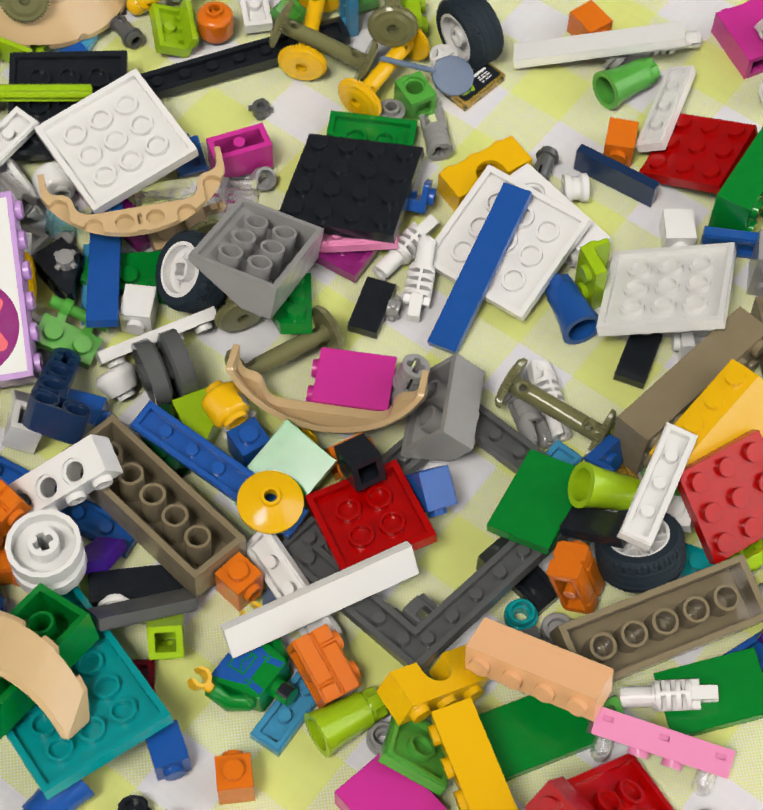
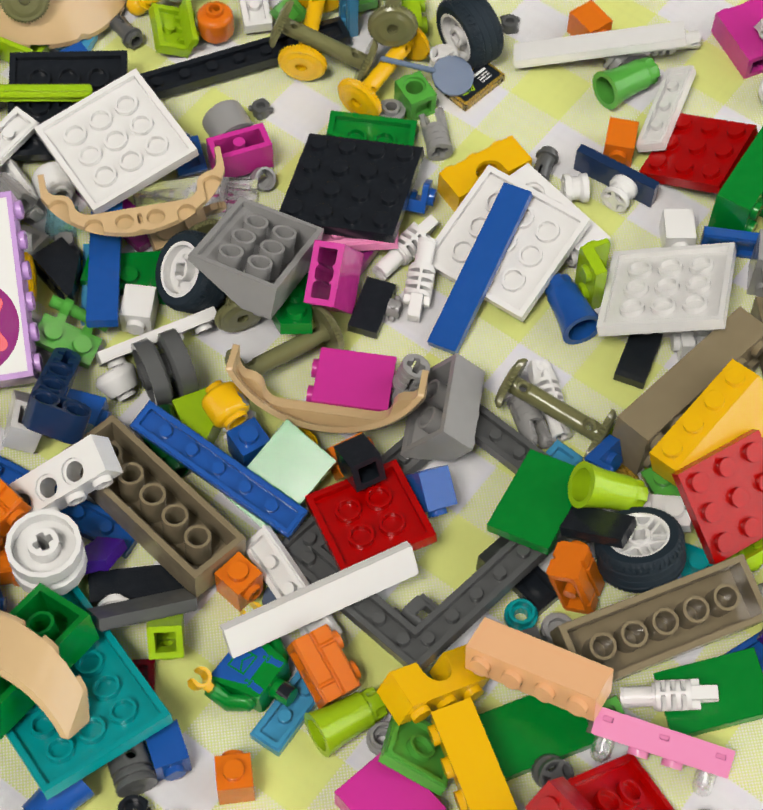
(65, 259): light grey piece -> none
(133, 772): none -> dark grey piece
(225, 117): none -> light grey piece
(270, 516): yellow dish -> none
(333, 276): none -> dark pink brick
(509, 23): none -> dark grey piece
(546, 762): none -> dark grey wheel
(619, 192): none -> white wheel
(657, 486): white tile -> none

